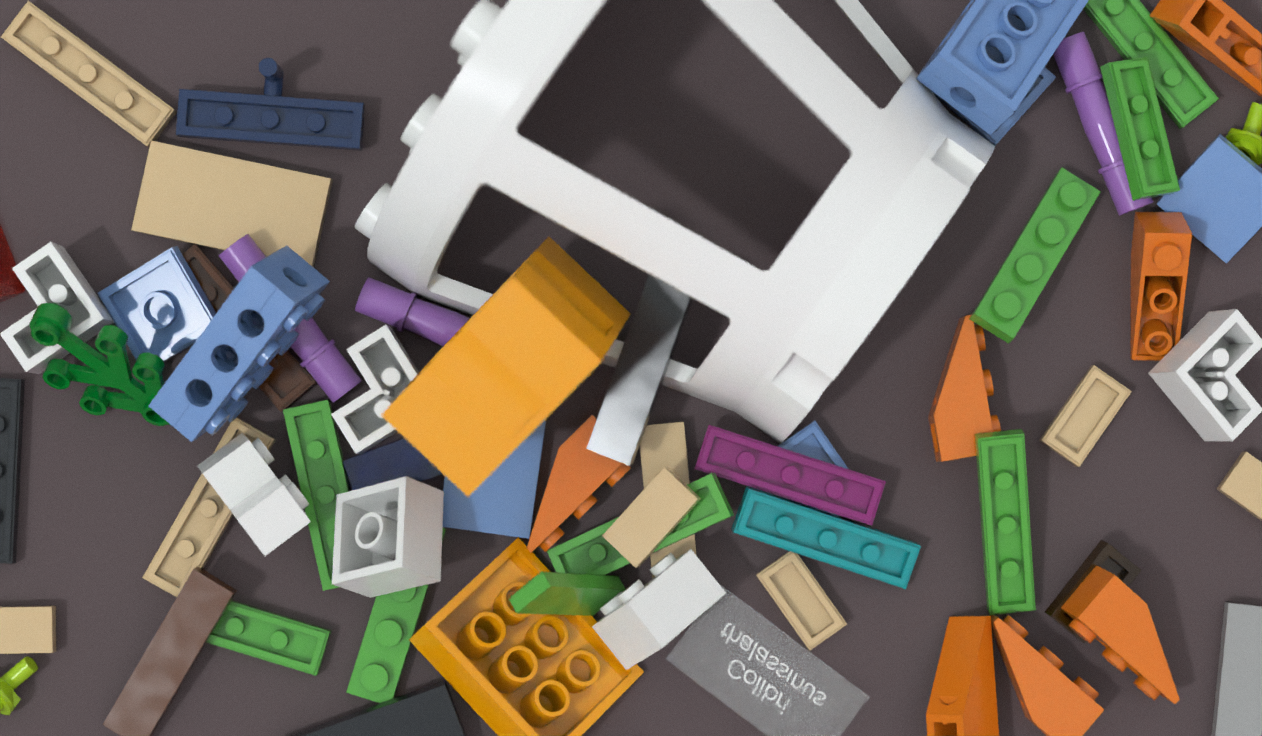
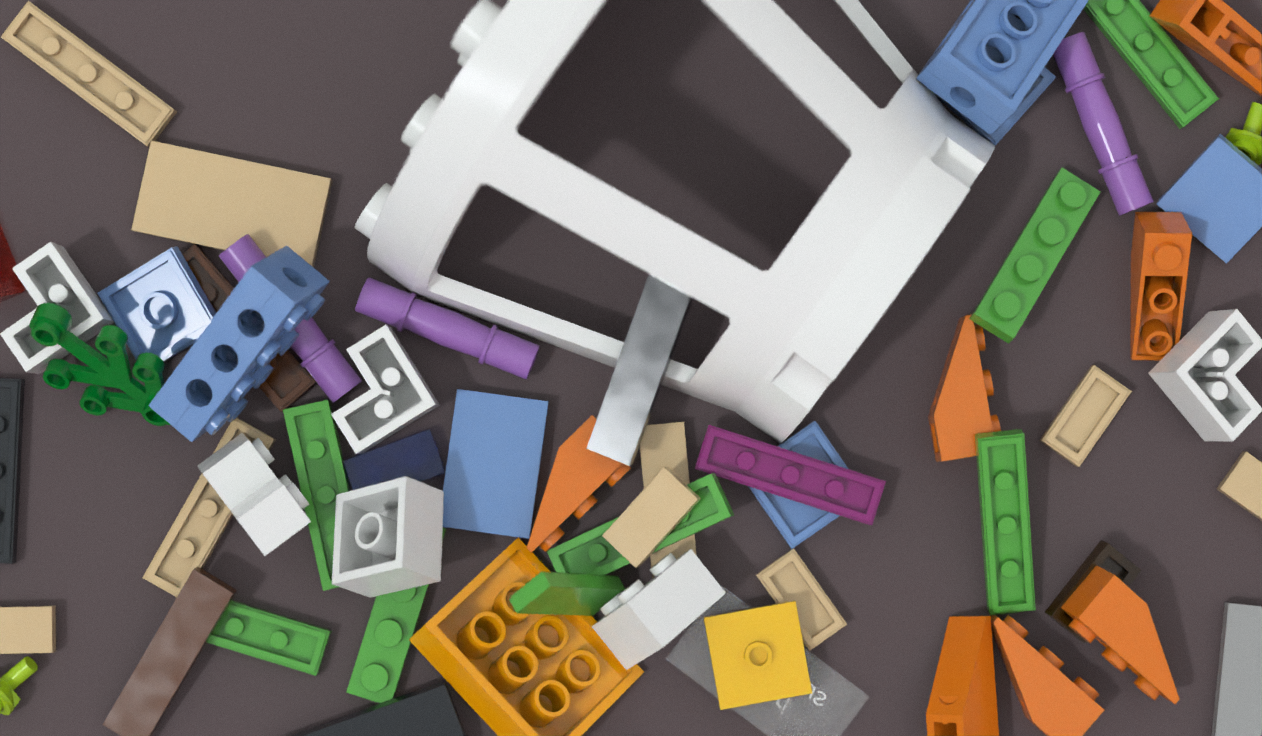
(270, 116): dark blue plate -> none
(508, 367): light orange tile -> none
(757, 655): none -> yellow plate
(825, 537): teal tile -> none
(1140, 128): bright green tile -> none

